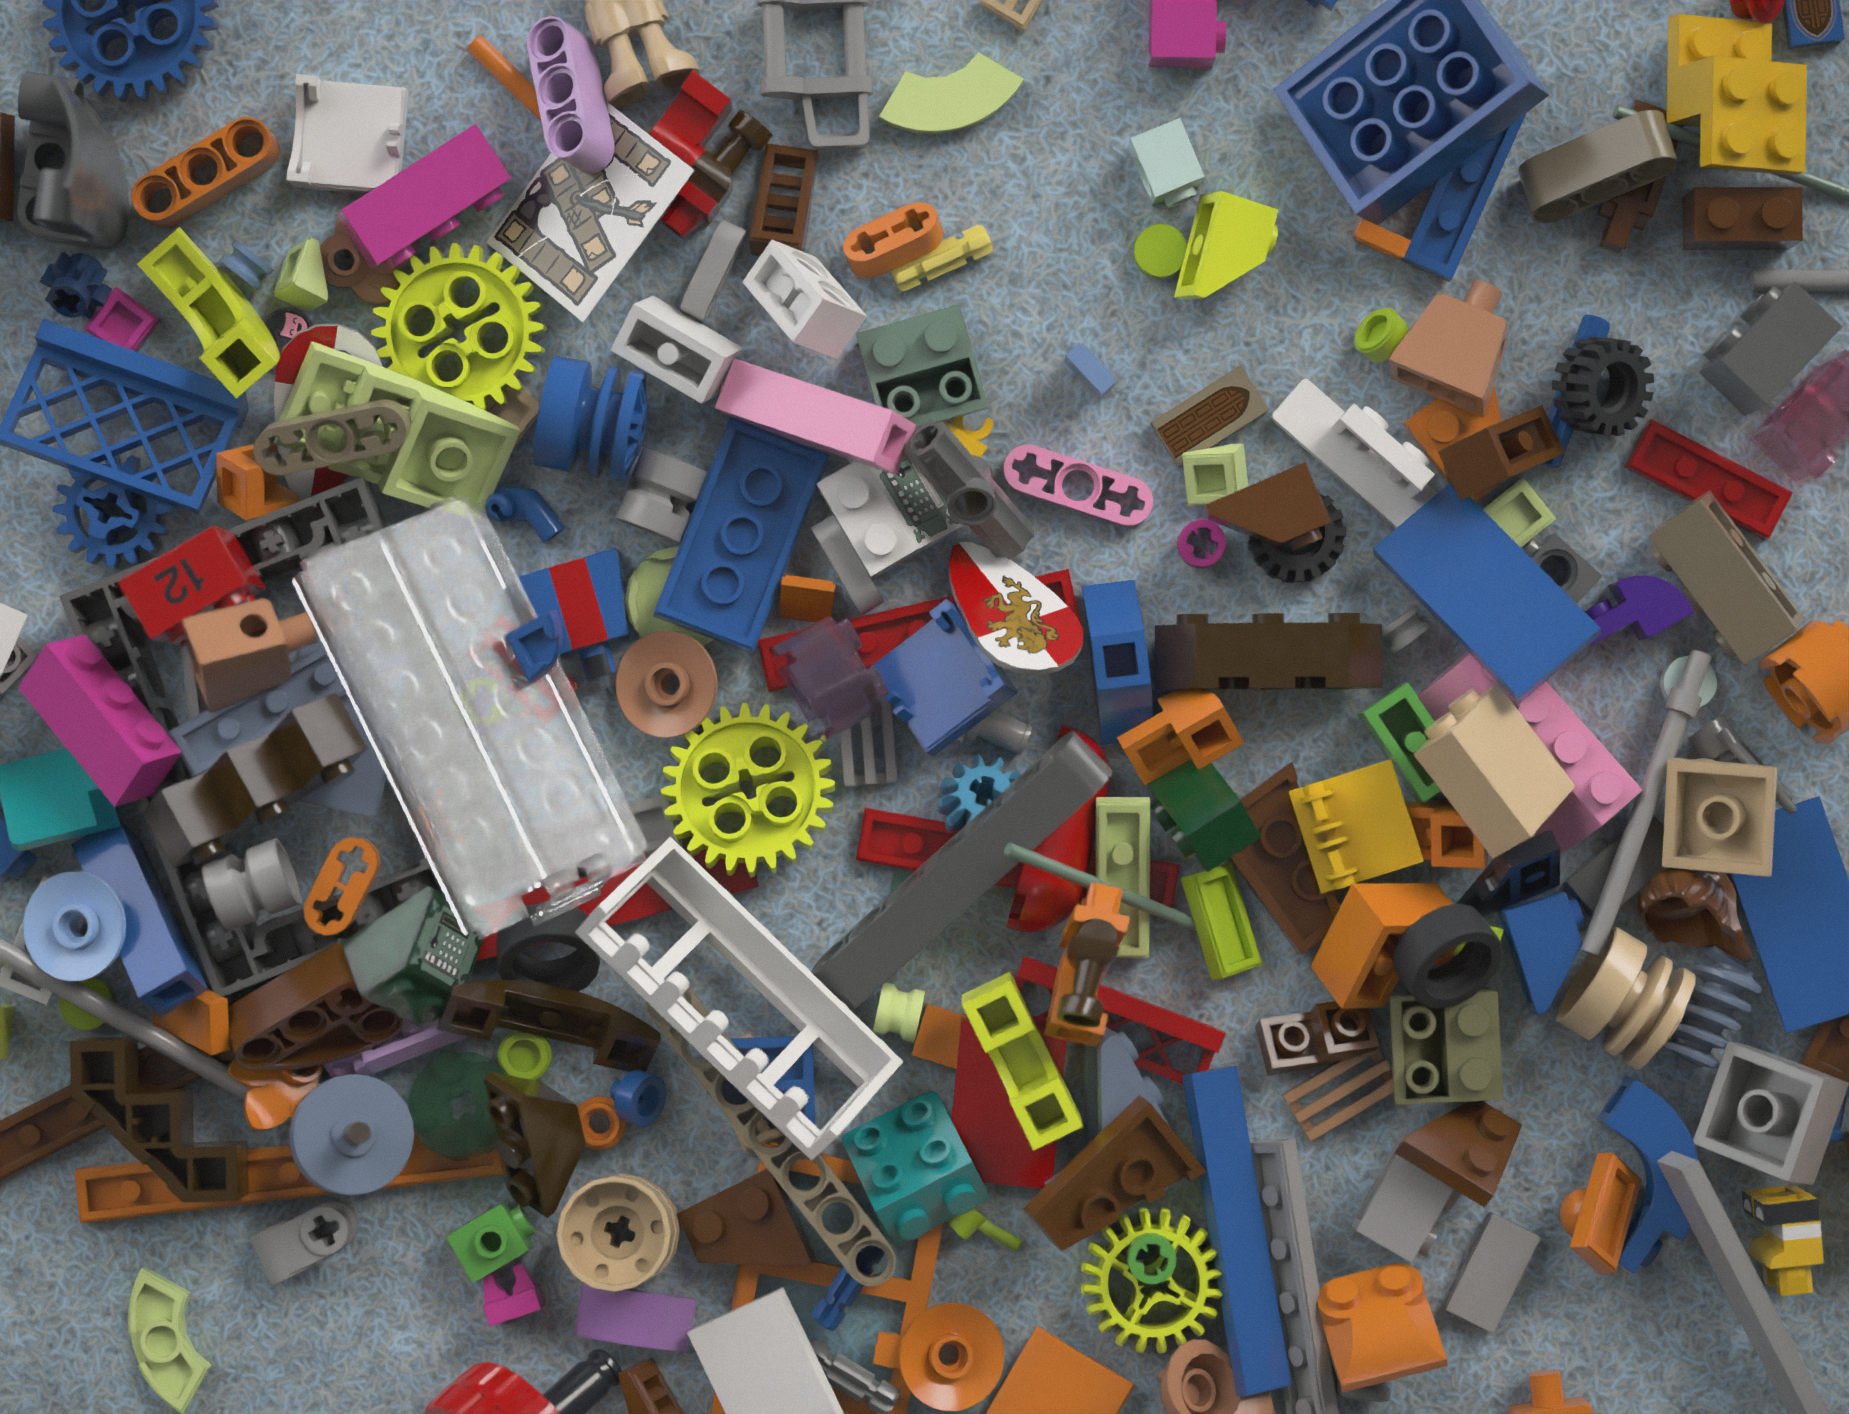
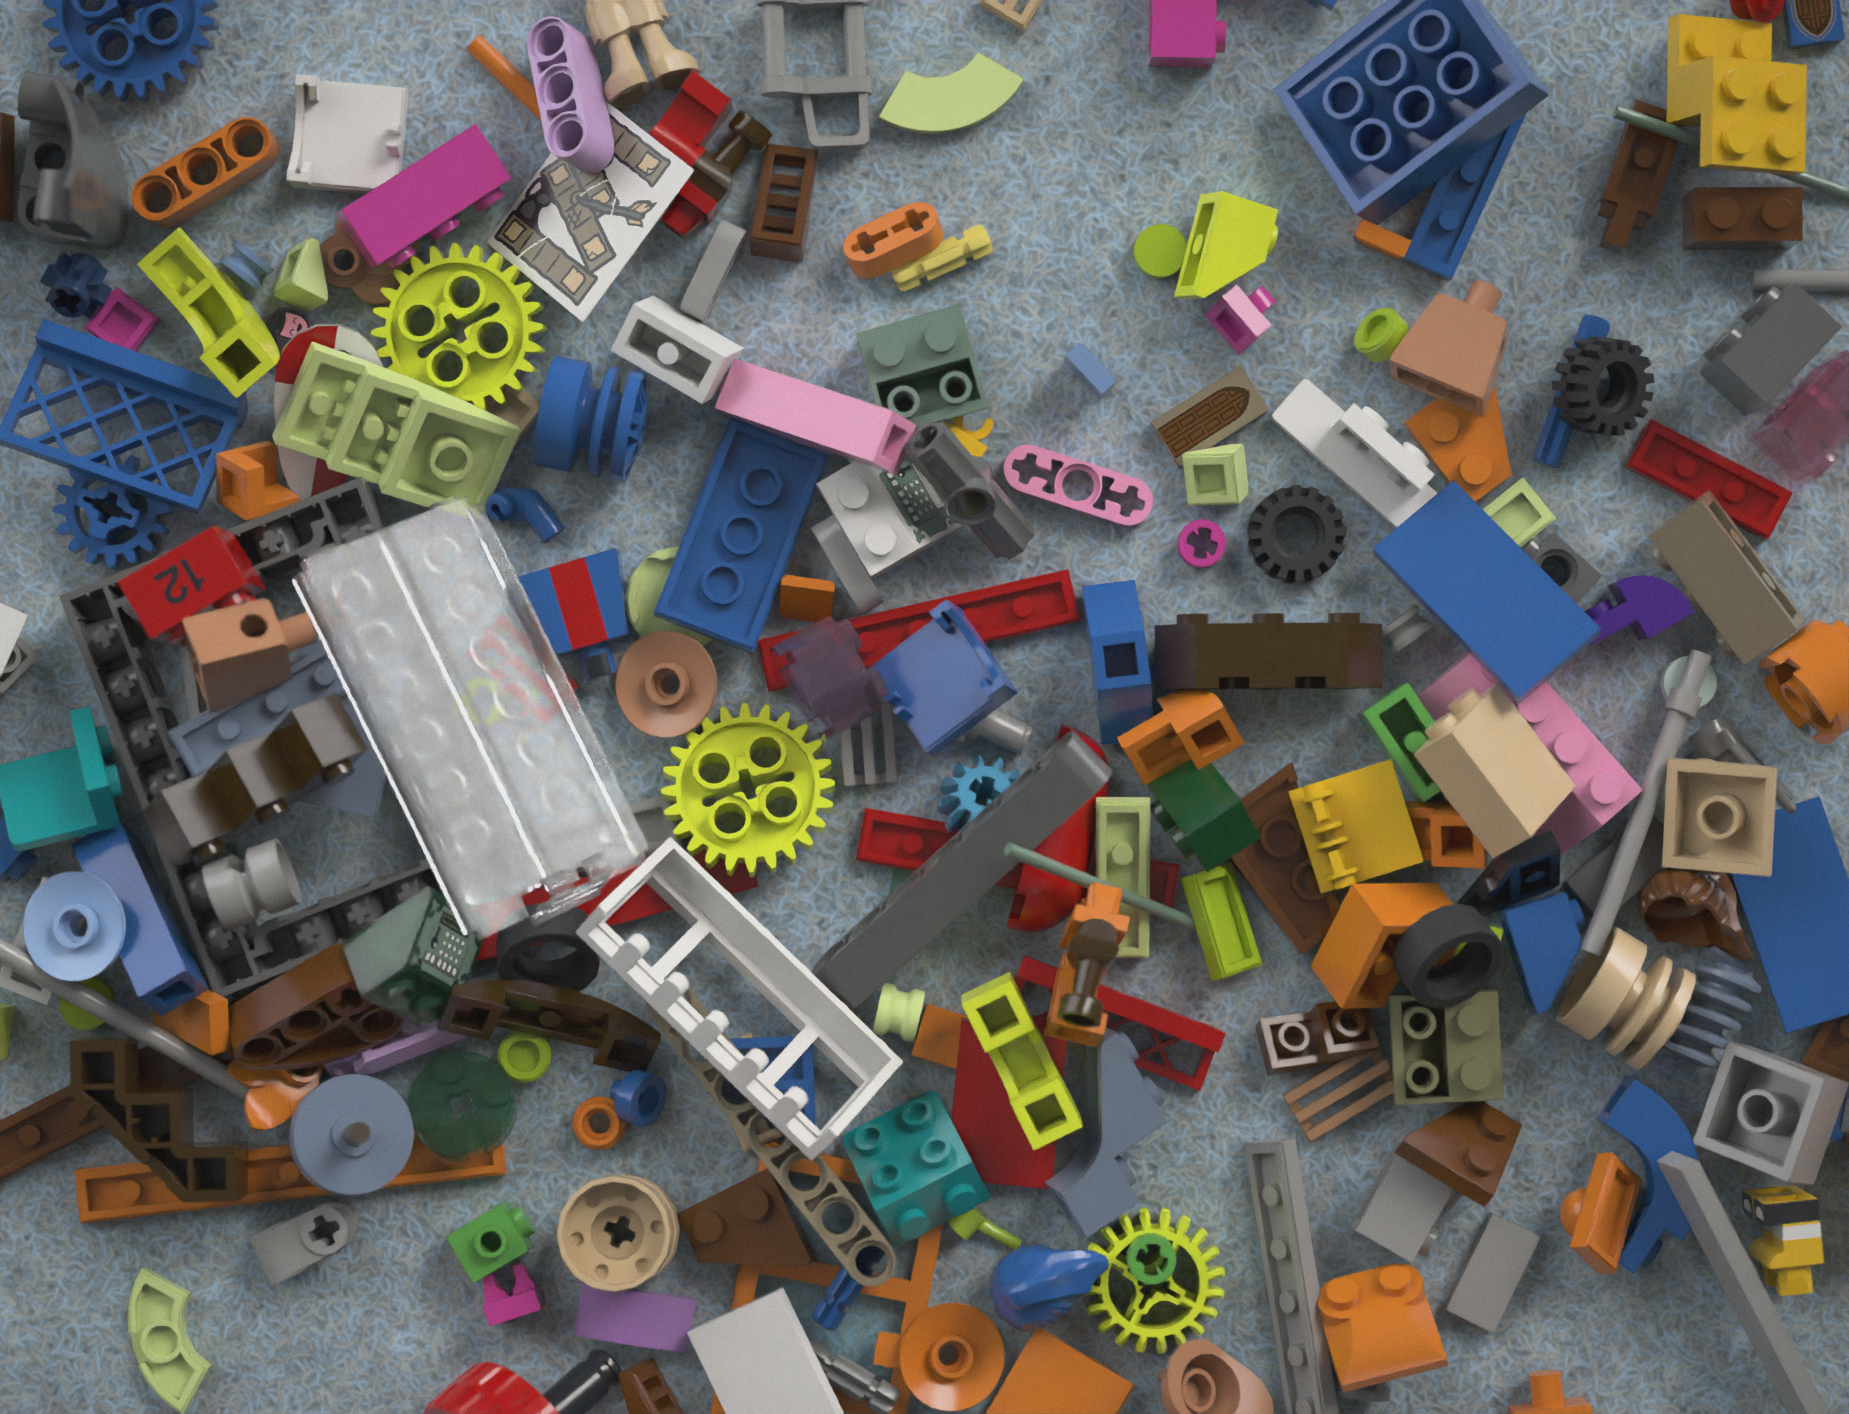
(99, 720): dark pink brick -> none
(330, 879): orange beam -> none
(373, 442): dark tan beam -> none
(537, 644): blue tile -> none
(537, 1139): dark brown slope -> none
(661, 495): light grey wheel -> none
(804, 299): white brick -> none
(1012, 613): shield -> none
(1041, 1284): none -> blue hair
(1115, 1171): reddish brown wing -> none
(1167, 163): light aqua brick -> none
(1237, 1230): blue tile -> none
(1241, 317): none -> dark pink tile
(1274, 509): reddish brown slope -> none
(1500, 452): reddish brown slope -> none
(1598, 166): dark tan beam -> none

